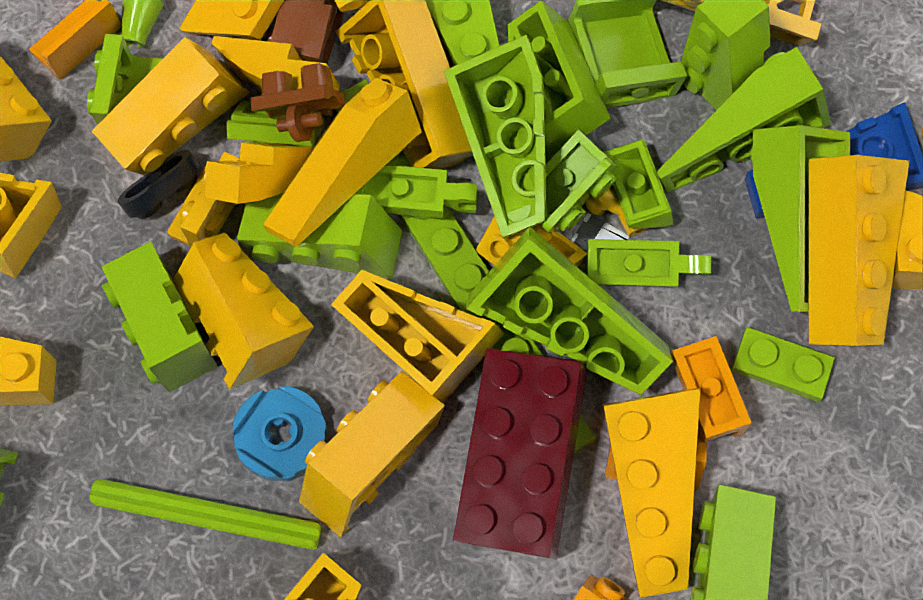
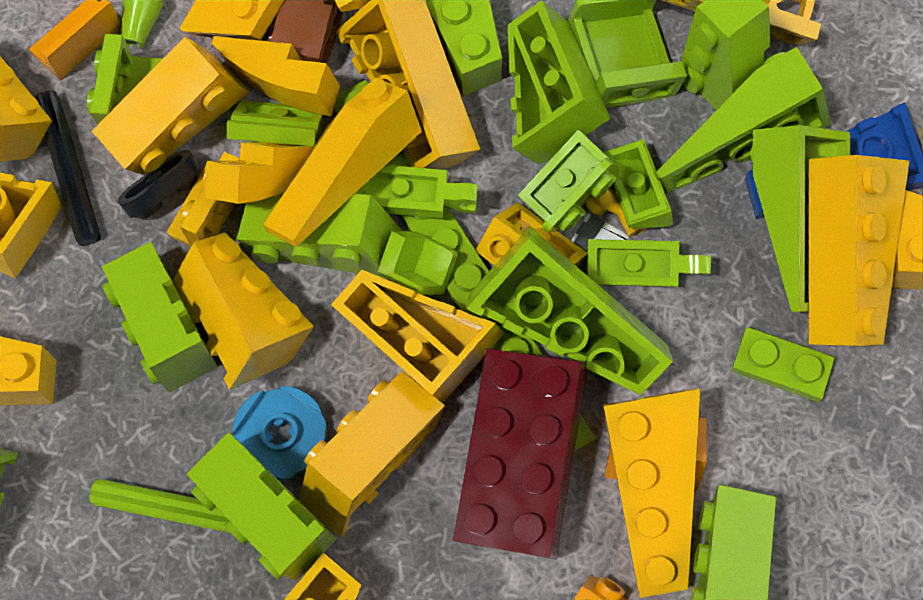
(69, 171): none -> black axle
(259, 509): none -> lime wedge
(298, 105): dark orange hips -> none
(417, 262): none -> lime panel
(504, 123): lime wedge -> none
(720, 401): light orange panel -> none

